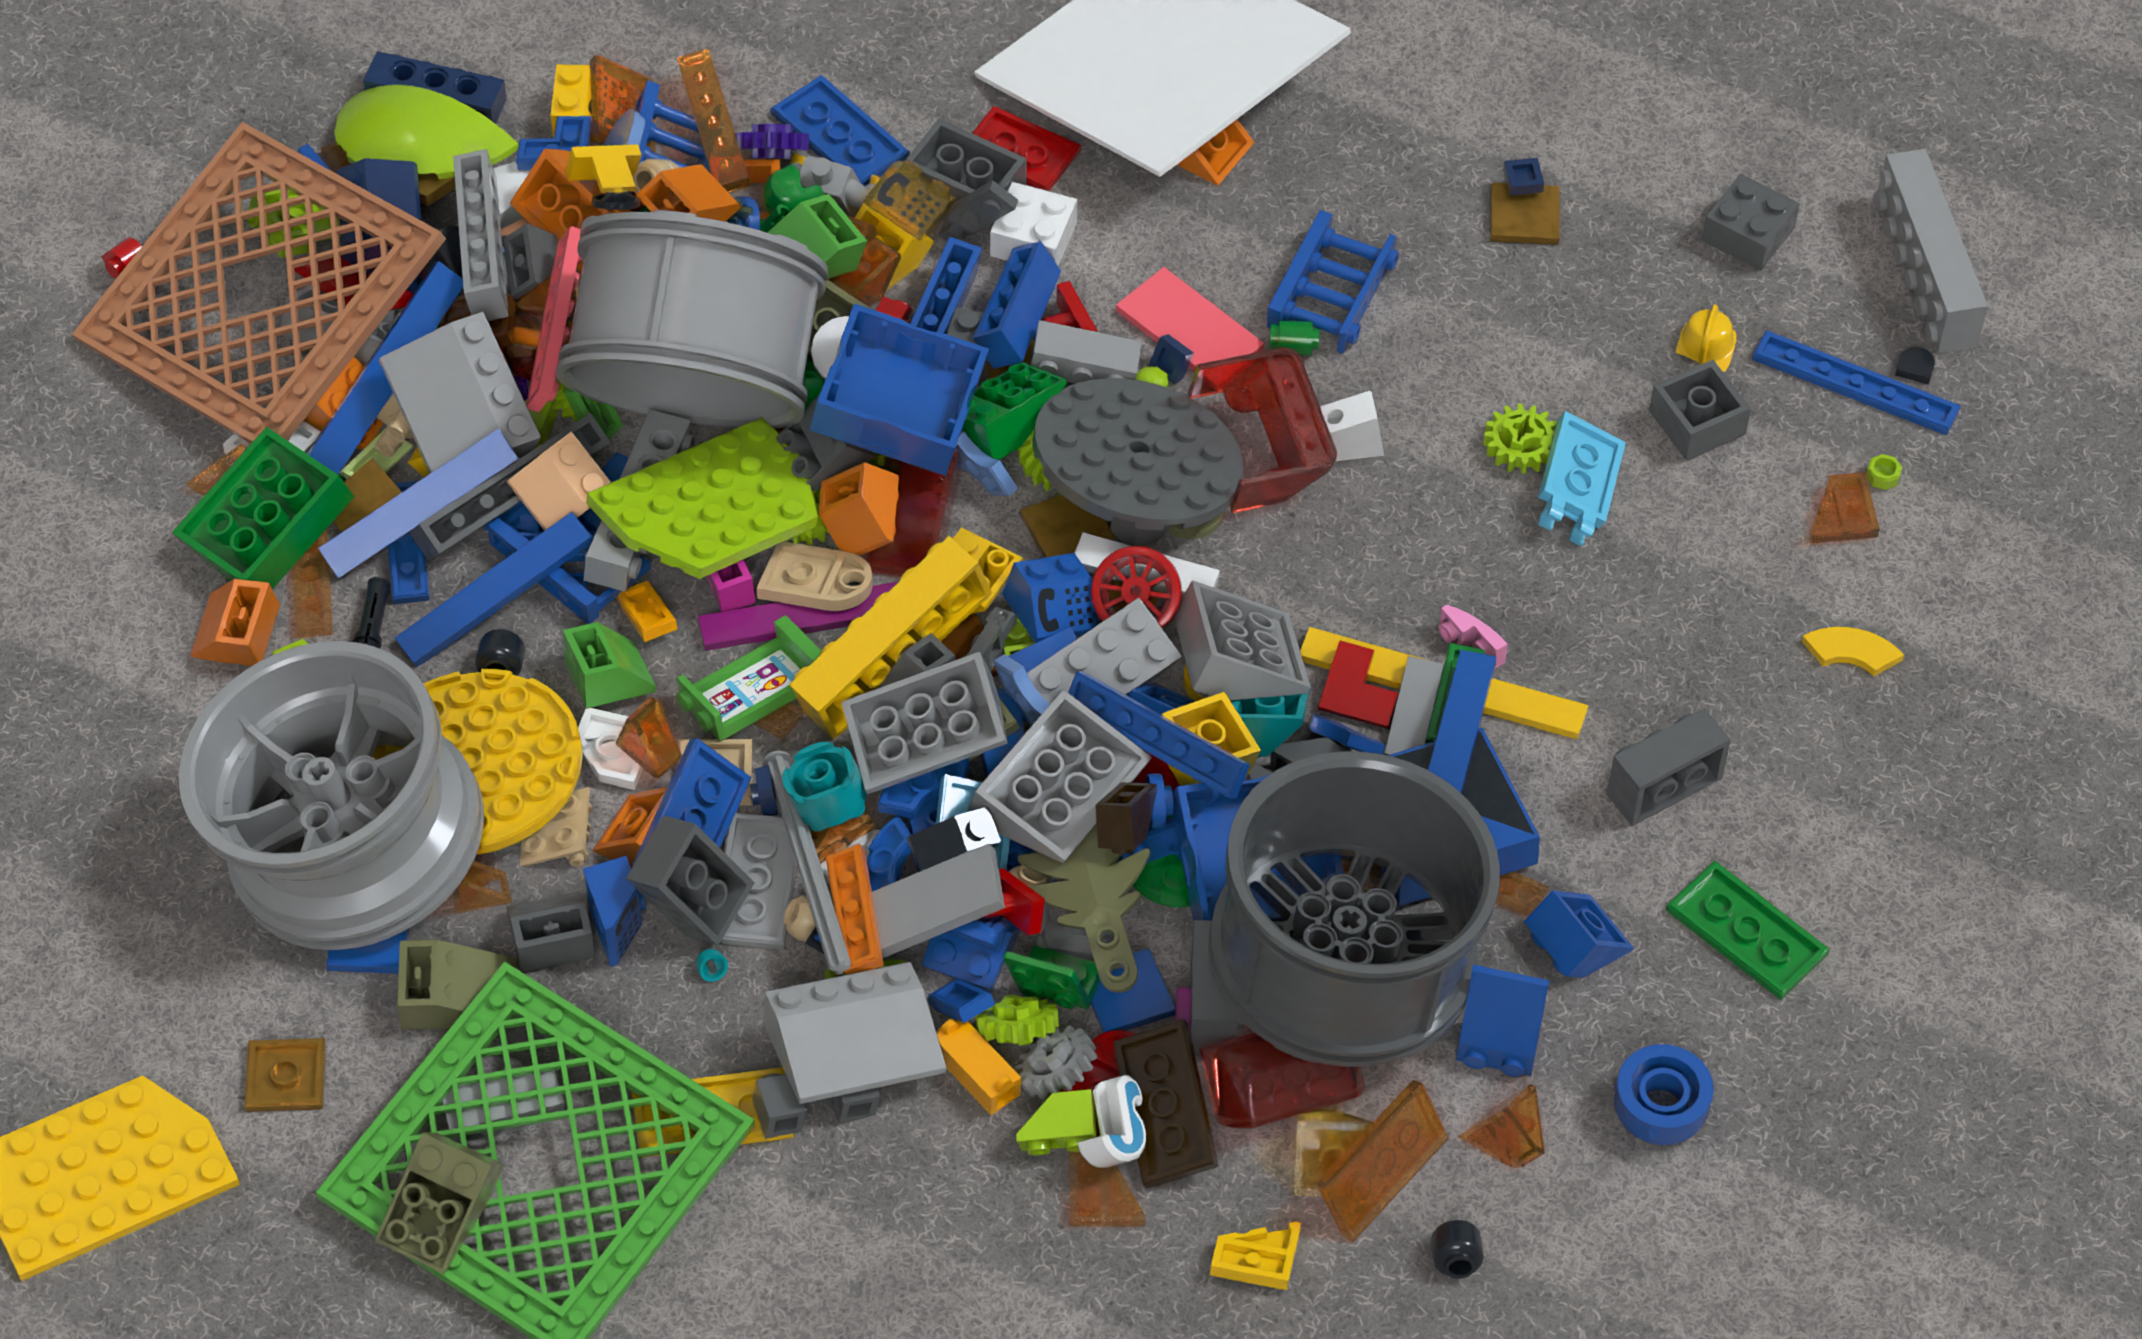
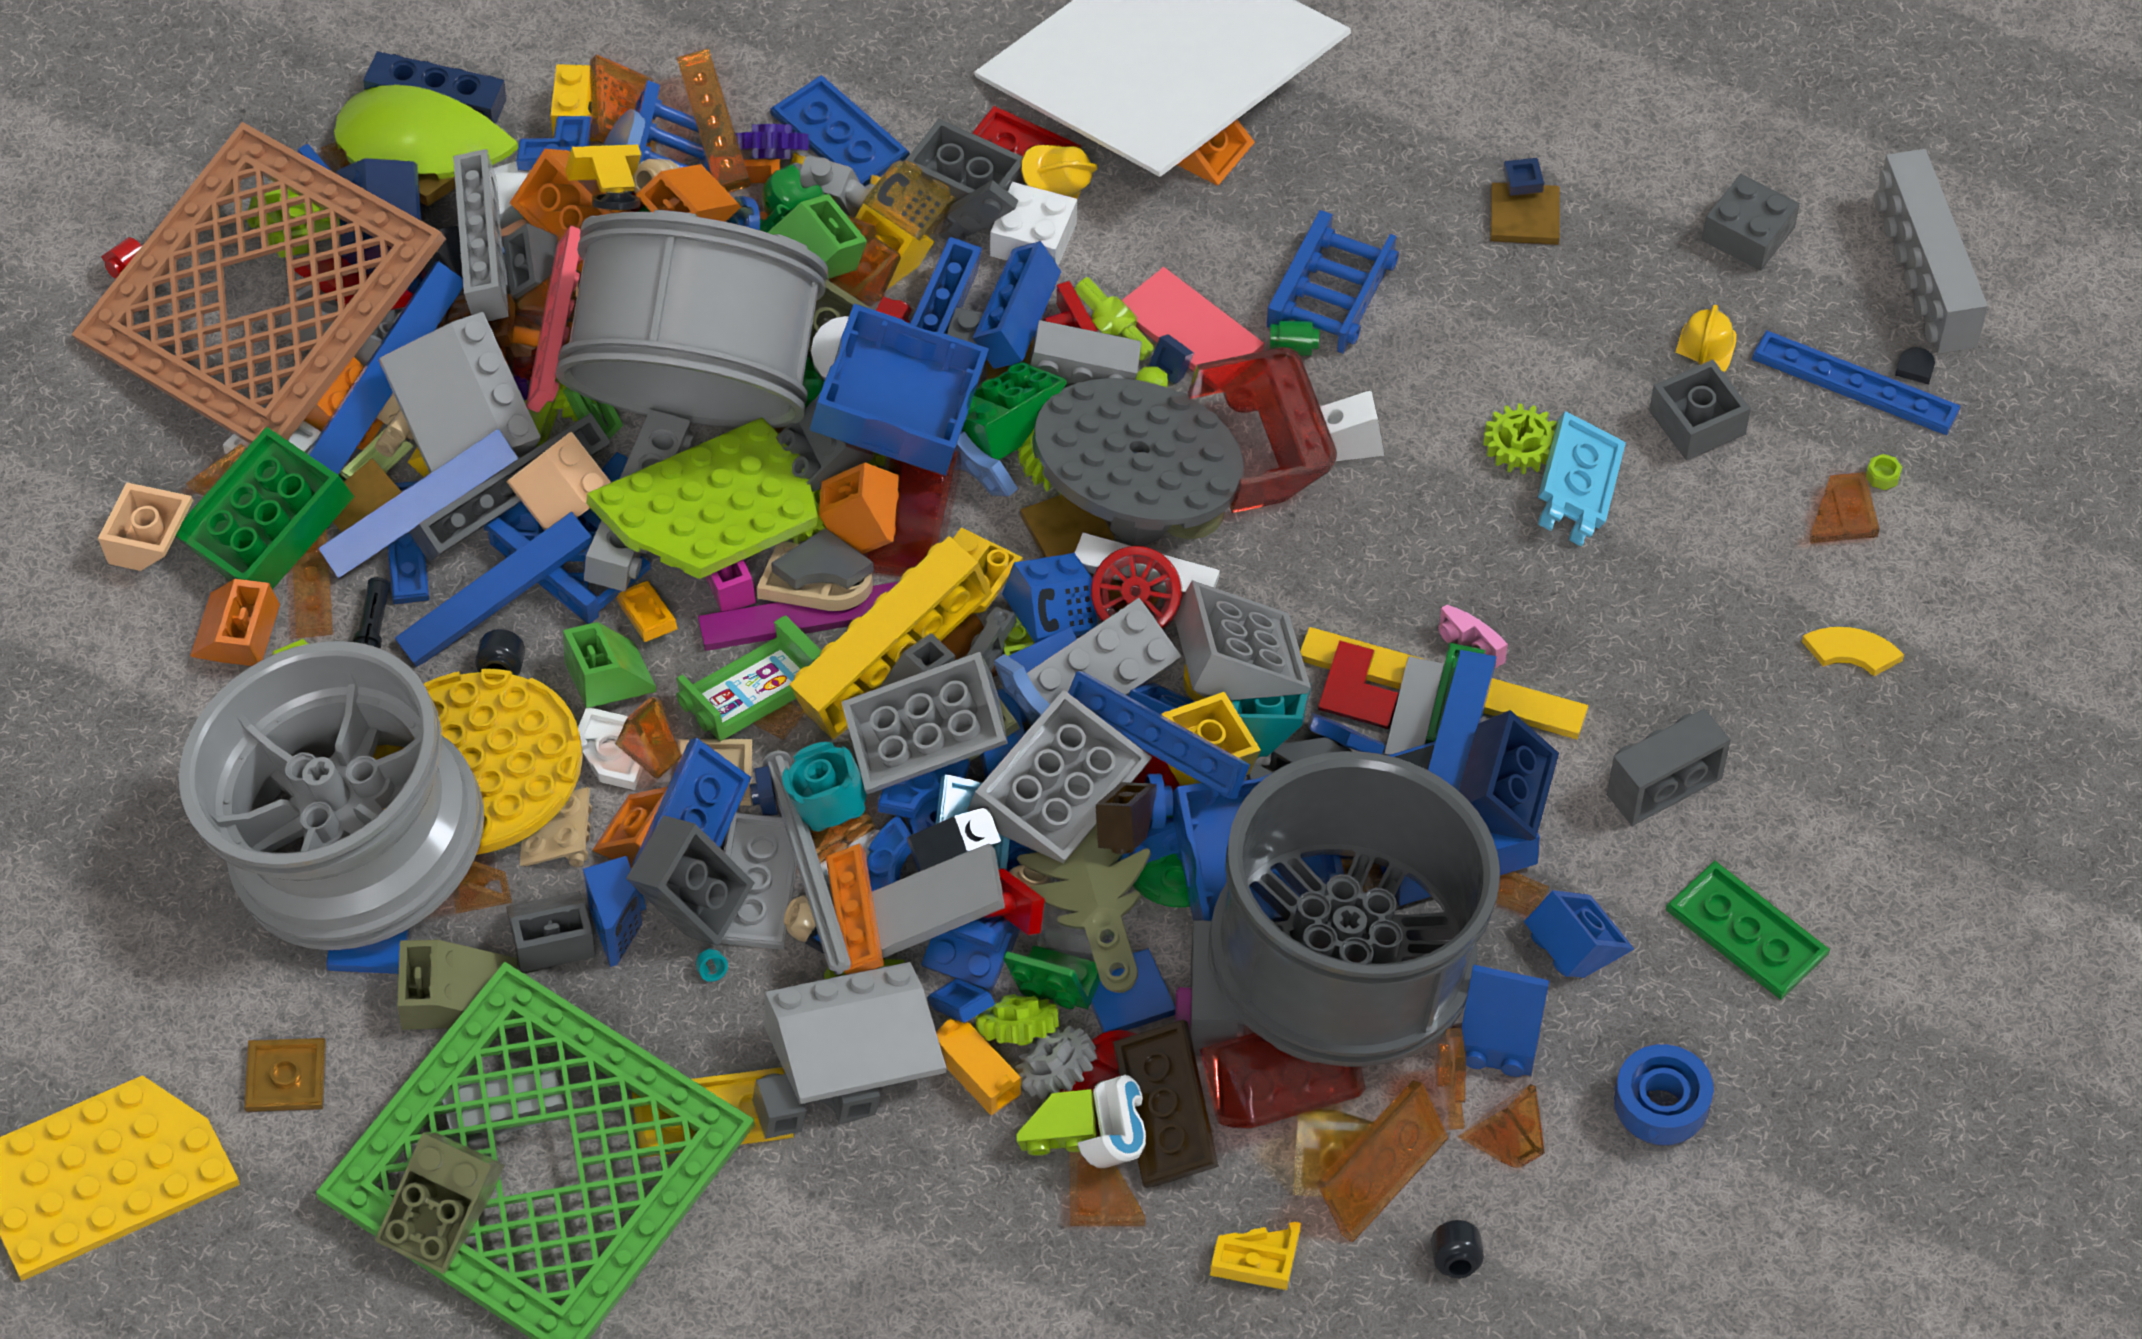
(142, 526): none -> light nougat slope
(822, 560): none -> dark grey tile
(1057, 169): none -> yellow piece
(1112, 315): none -> lime axle
(1451, 1074): none -> clear orange wing
(1509, 776): none -> dark blue slope

